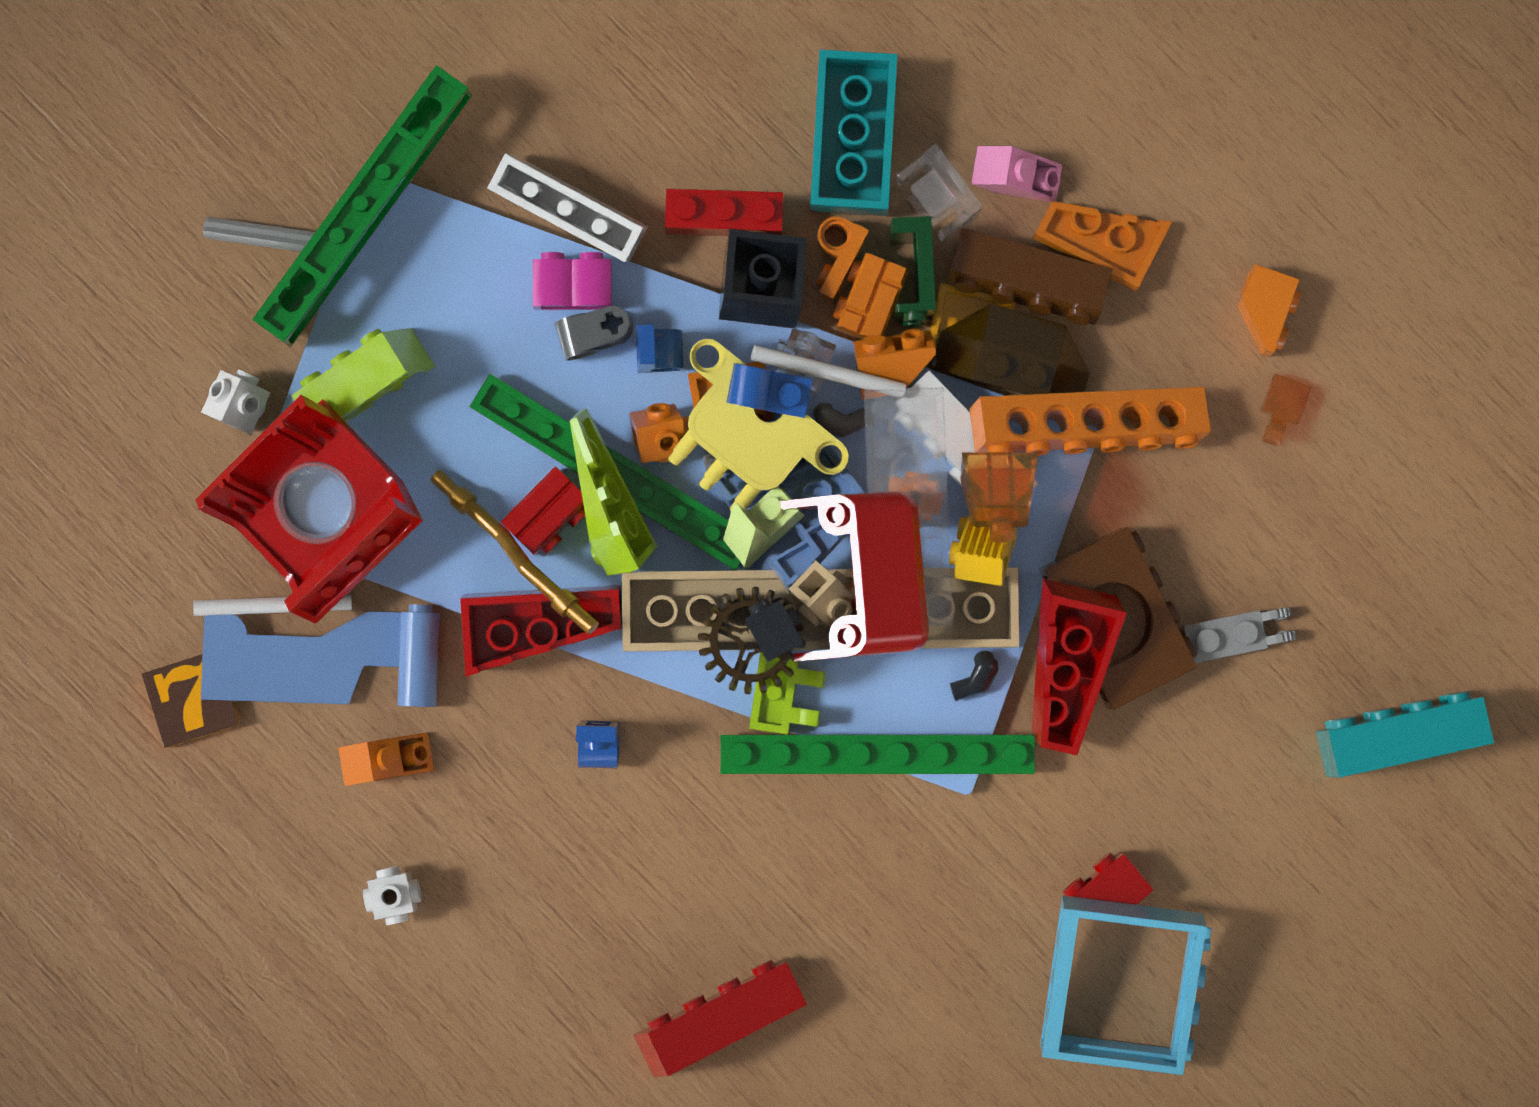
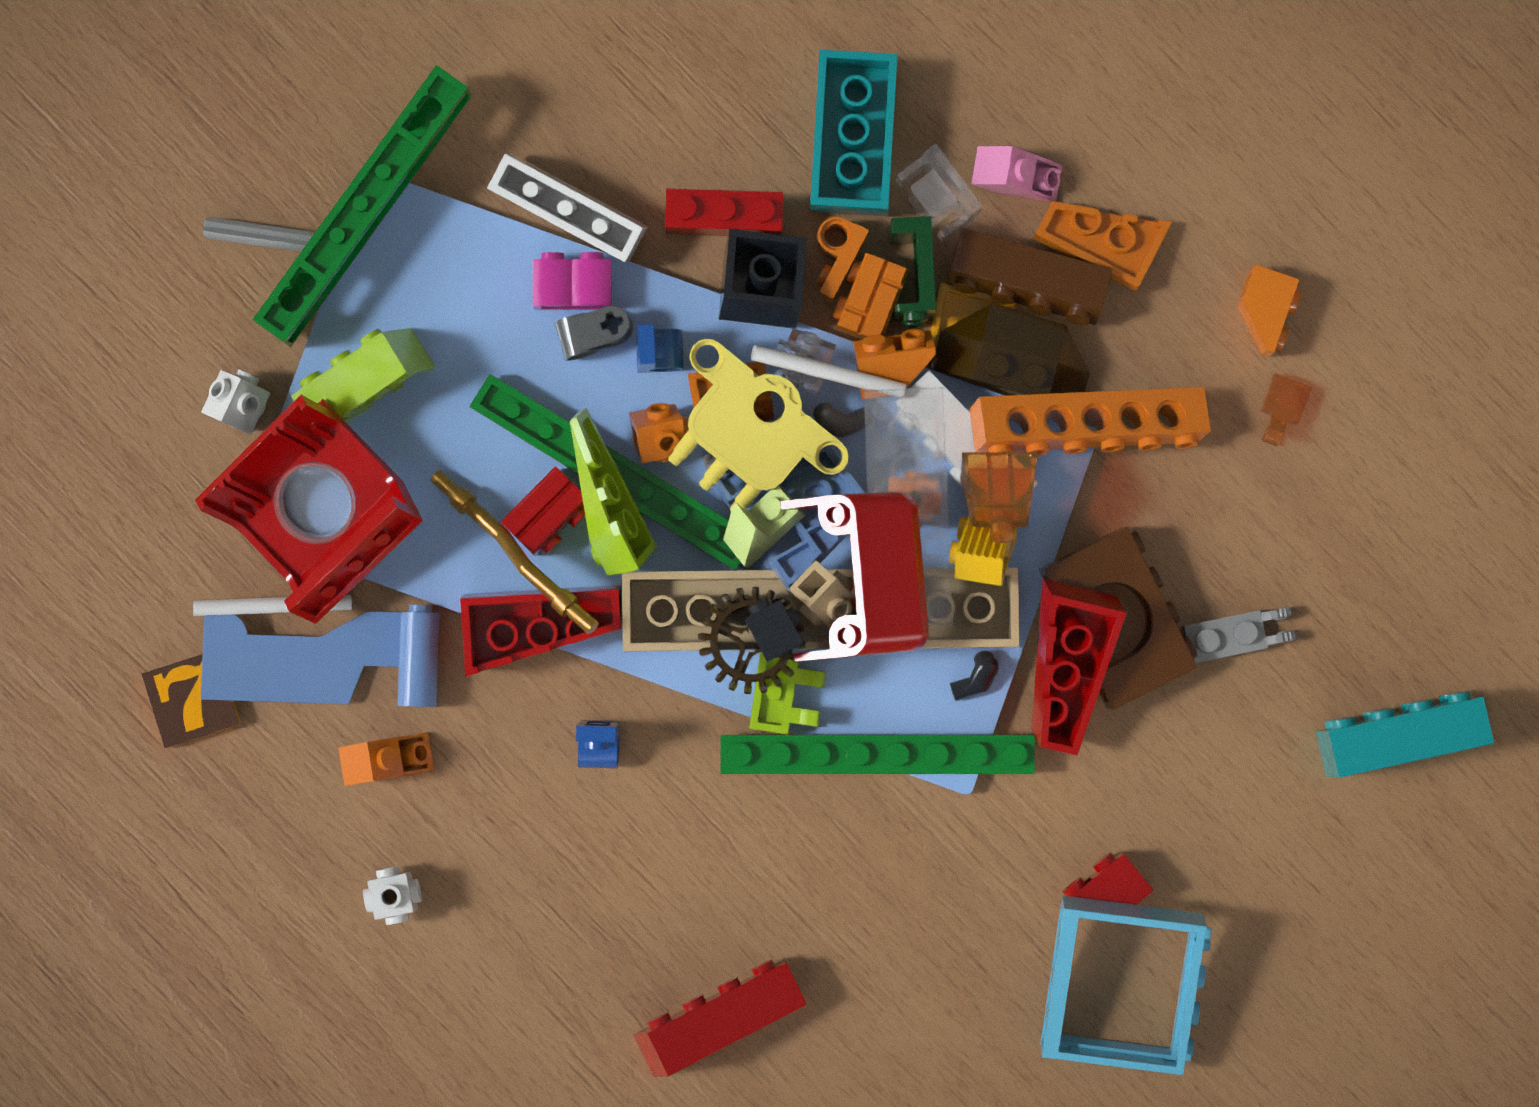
(769, 390): blue plate -> none

